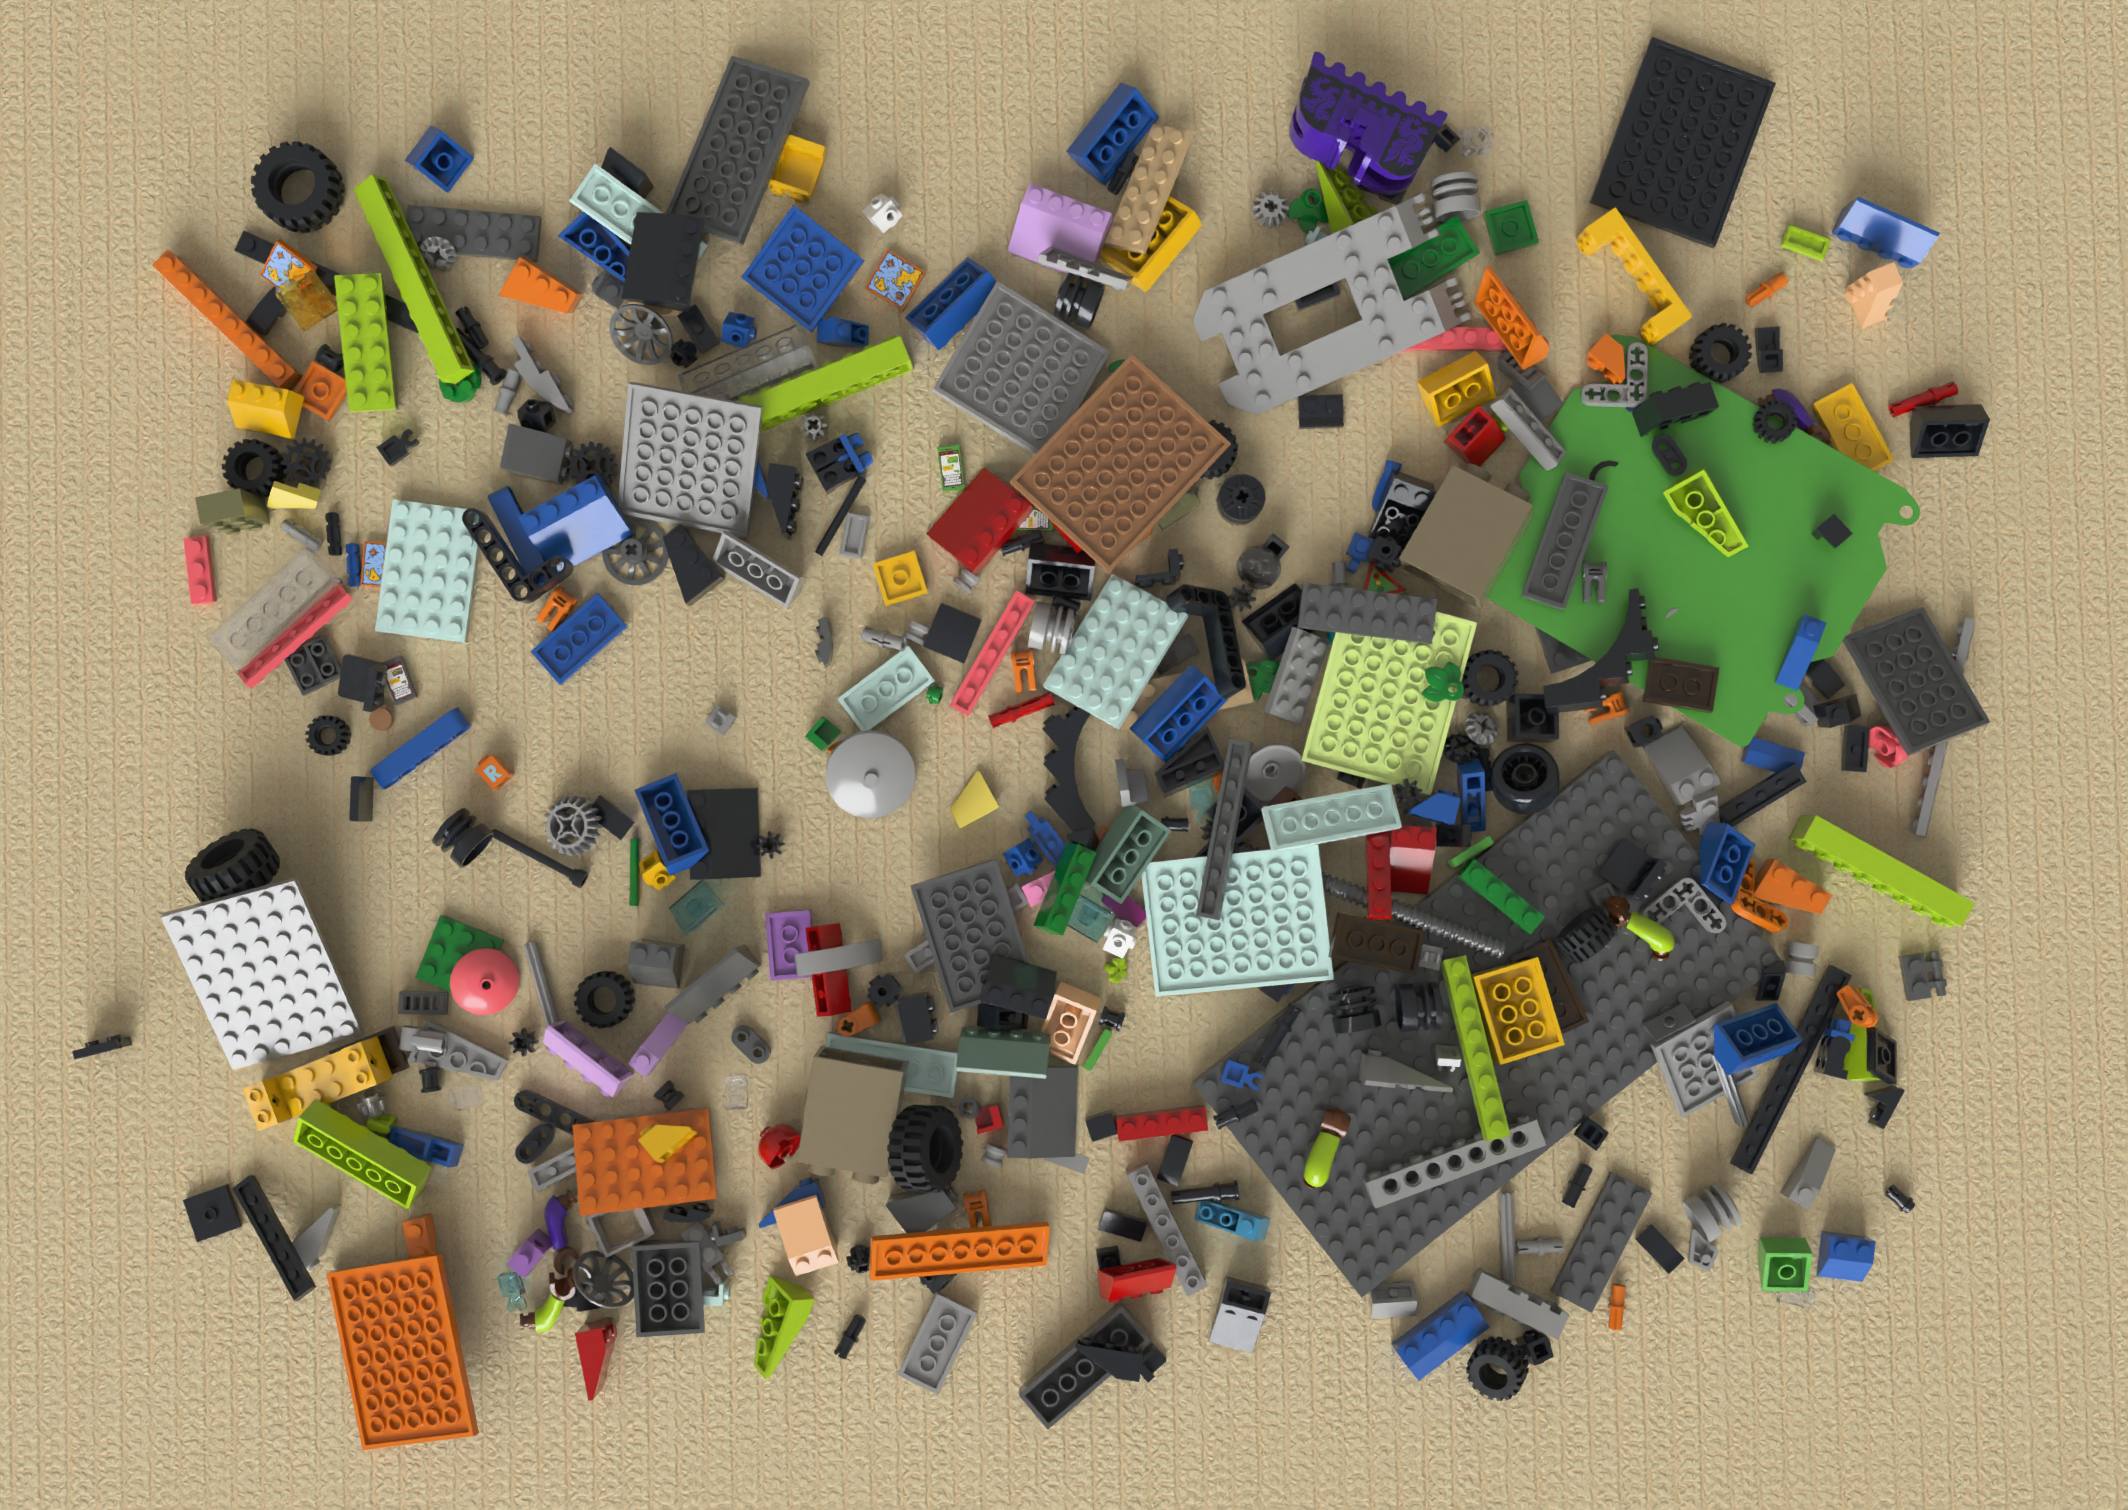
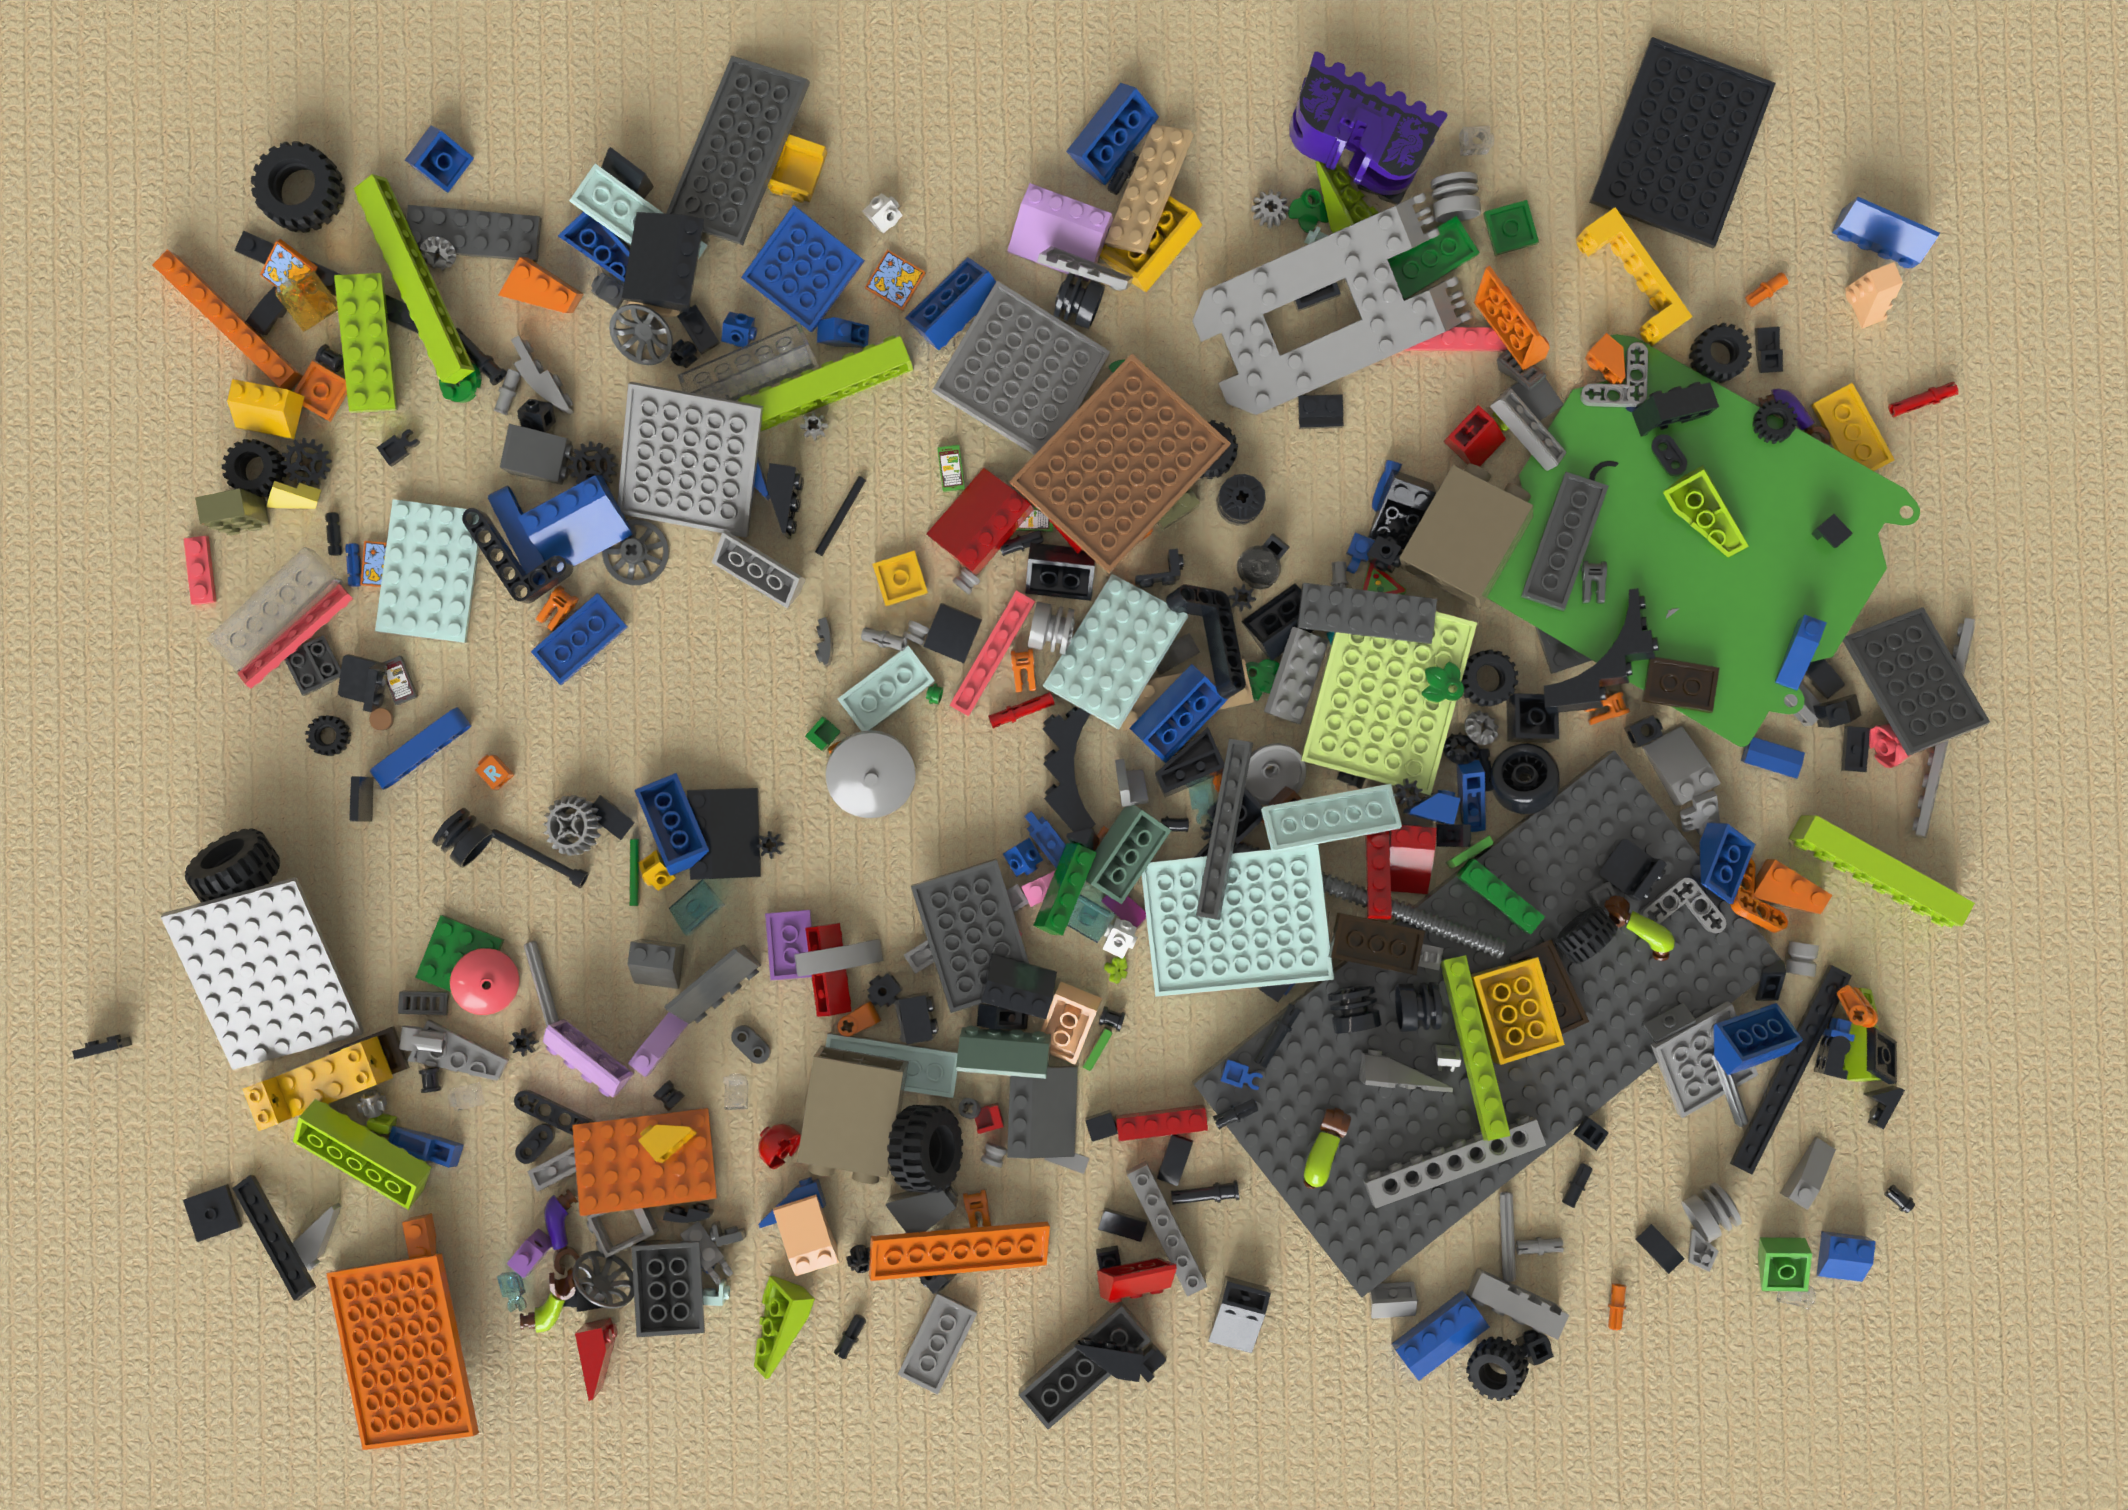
(301, 534): light grey axle -> none
(472, 327): black axle -> none
(586, 1005): black tyre -> none
(691, 565): black wedge -> none
(720, 720): light grey tile -> none
(837, 461): black hips -> none
(854, 535): light grey tile -> none
(973, 802): light yellow slope -> none
(1066, 603): black pin -> none
(1233, 1220): dark azure slope -> none
(1446, 138): black plate -> none
(1457, 388): yellow slope -> none
(1601, 1242): dark grey plate -> none
(1761, 794): black plate -> none
(1805, 242): lime plate -> none
(1916, 978): dark grey plate -> none
(1947, 430): black slope -> none

